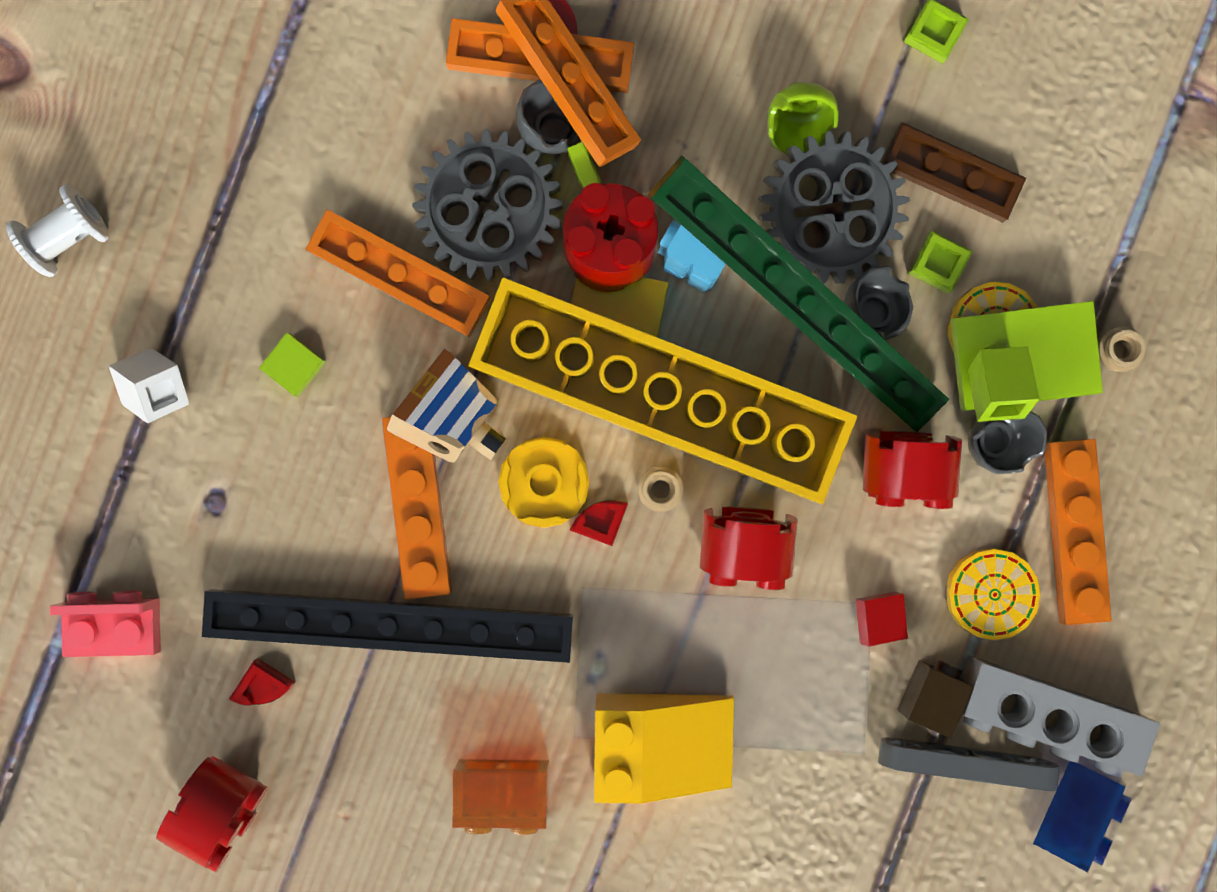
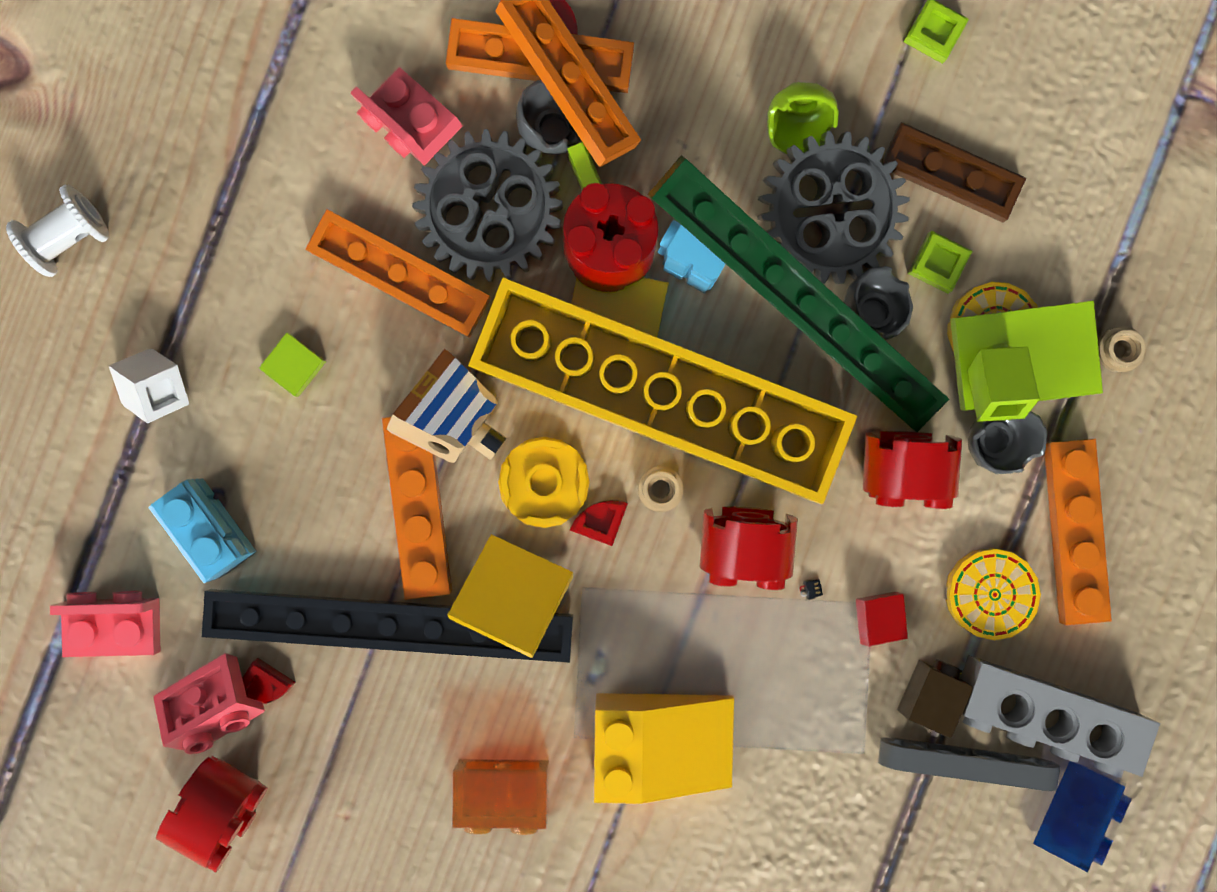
(202, 529): none -> medium azure brick
(205, 706): none -> coral bracket
(409, 115): none -> coral bracket
(511, 595): none -> yellow tile
(812, 589): none -> black piece

